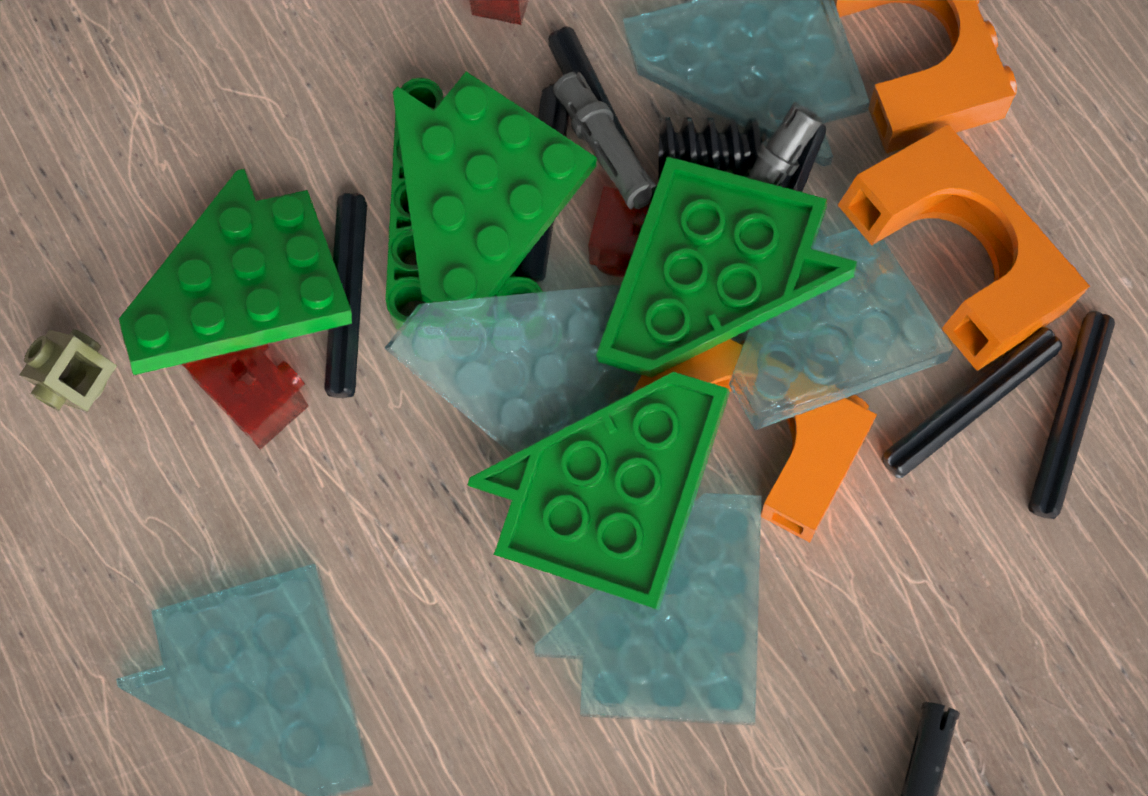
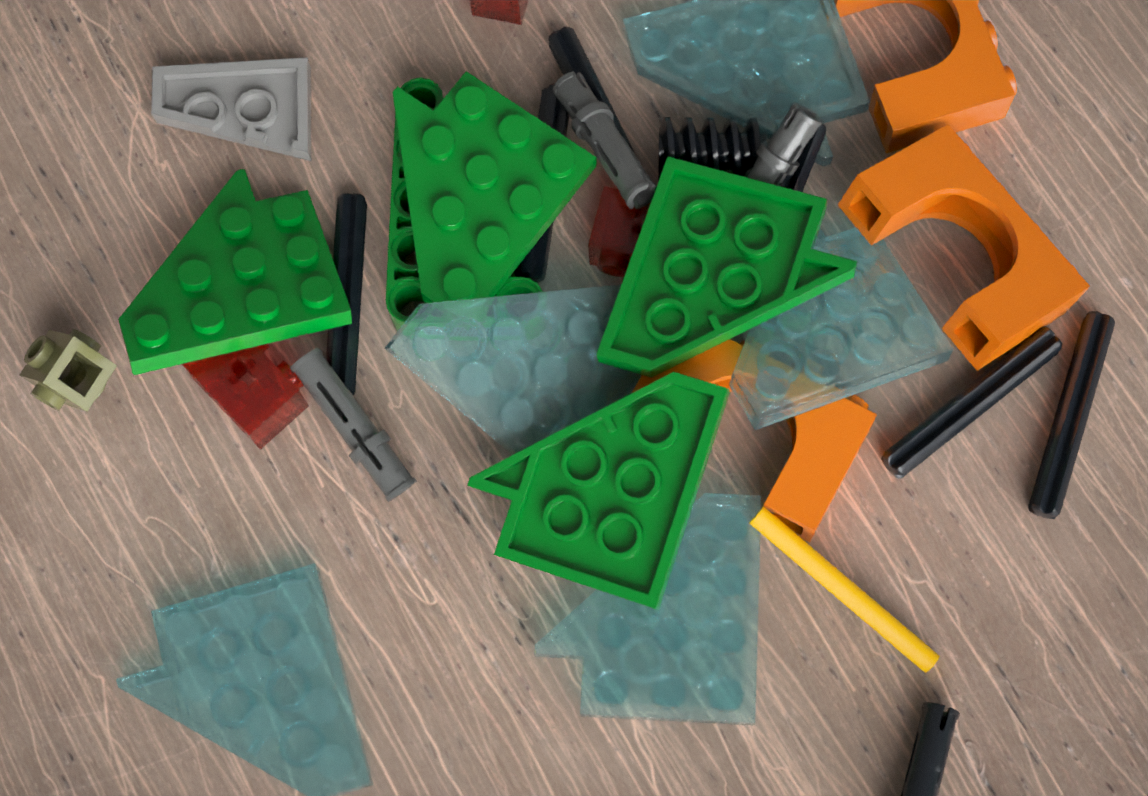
(240, 102): none -> light grey wing
(353, 424): none -> dark grey pin
(844, 589): none -> yellow bar

